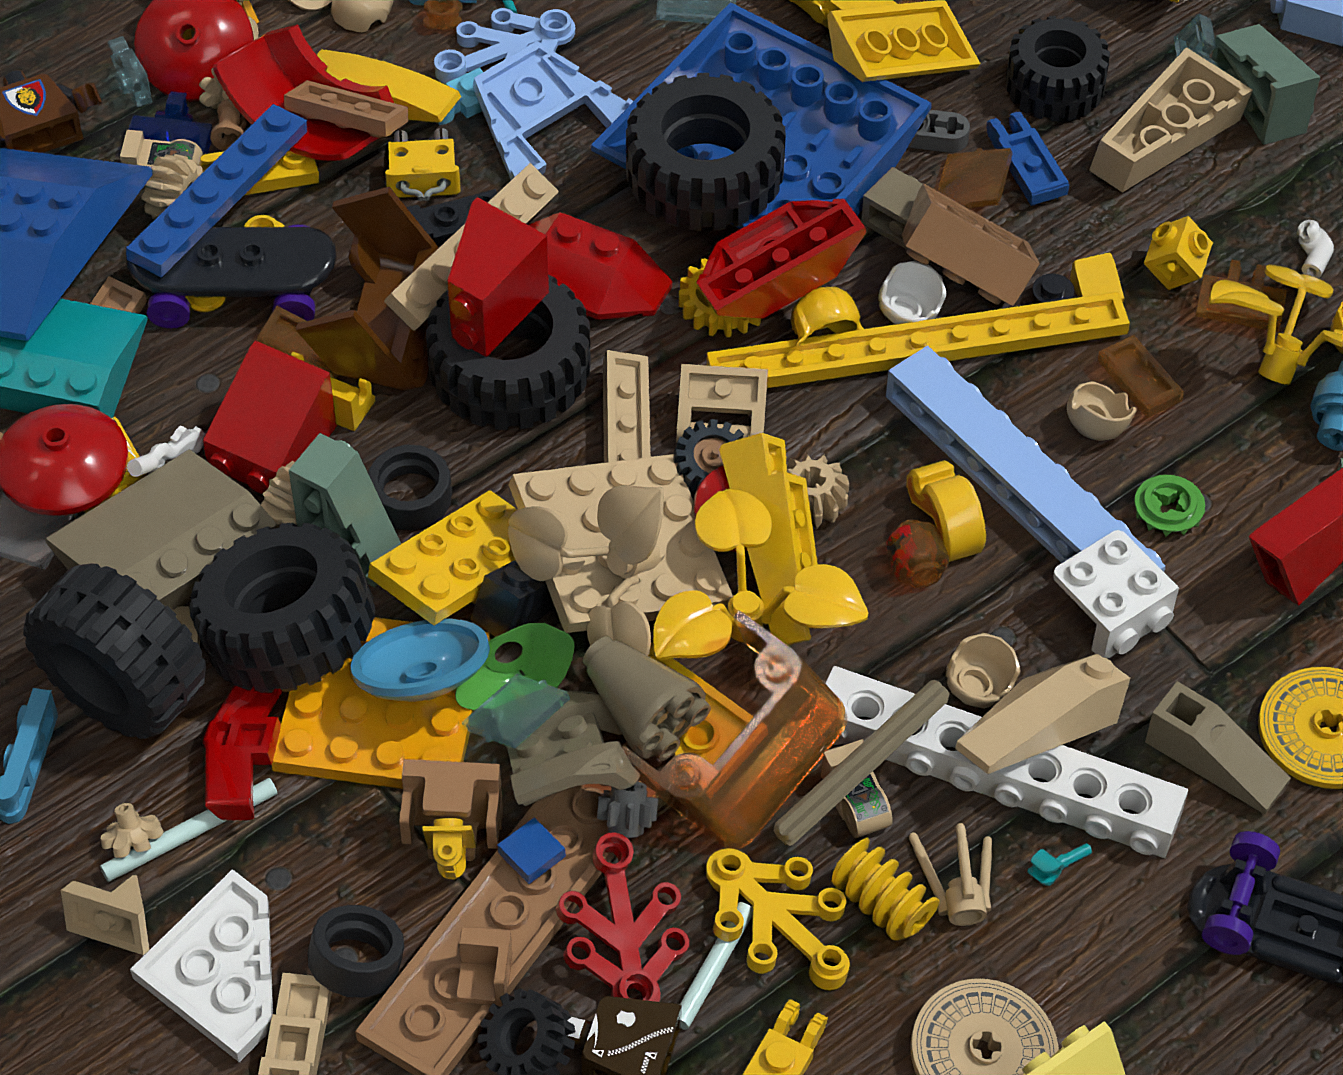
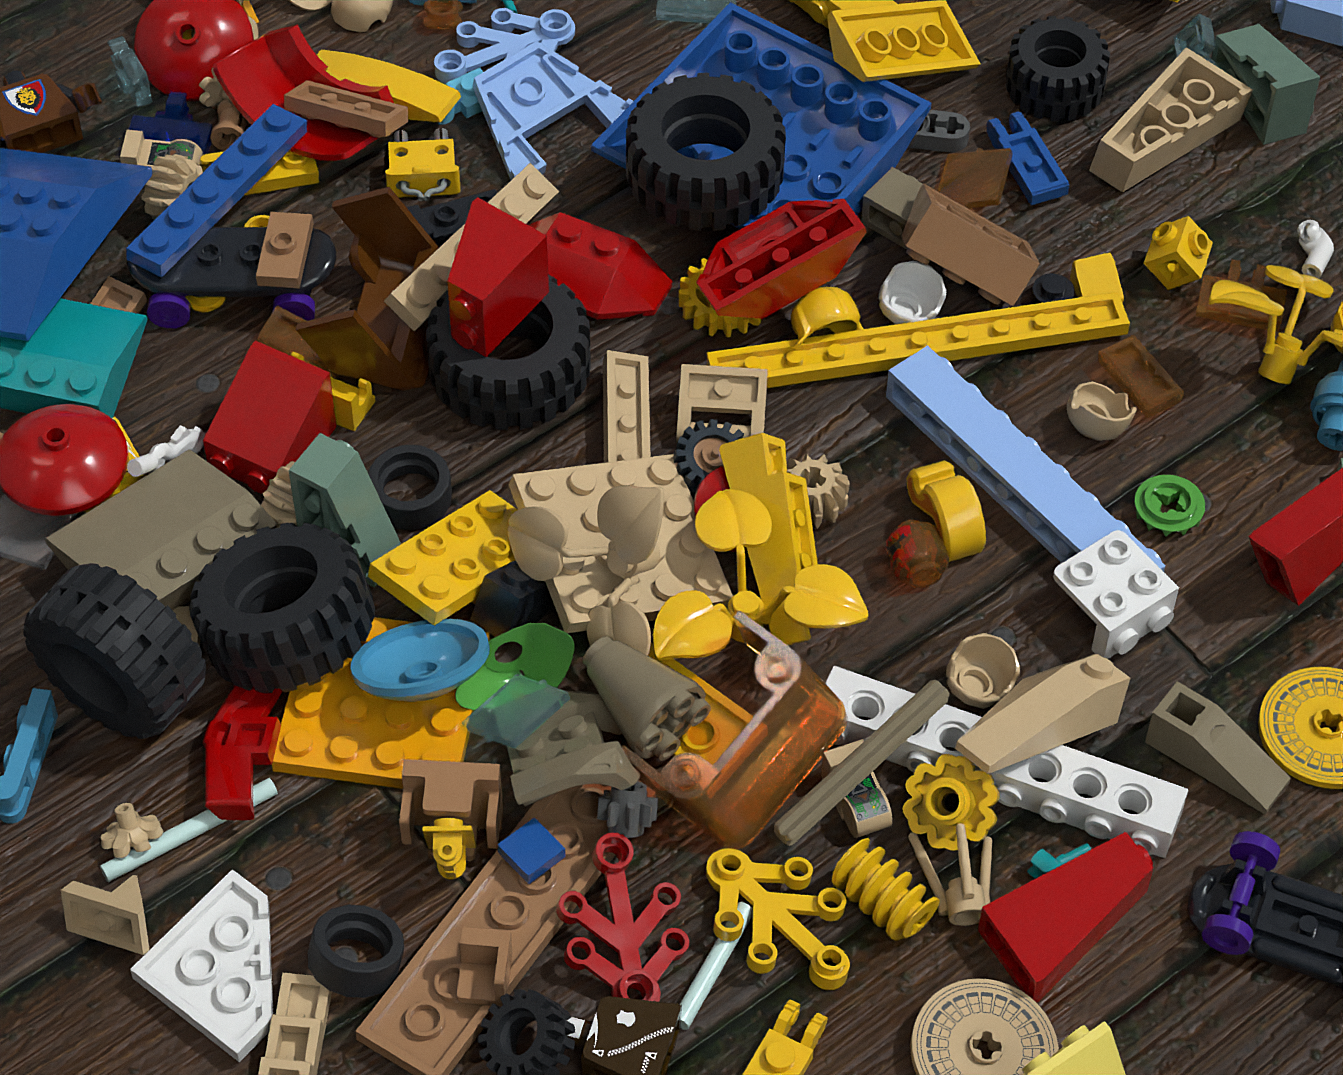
(284, 250): none -> medium nougat plate
(933, 784): none -> yellow plant
(1062, 914): none -> red slope

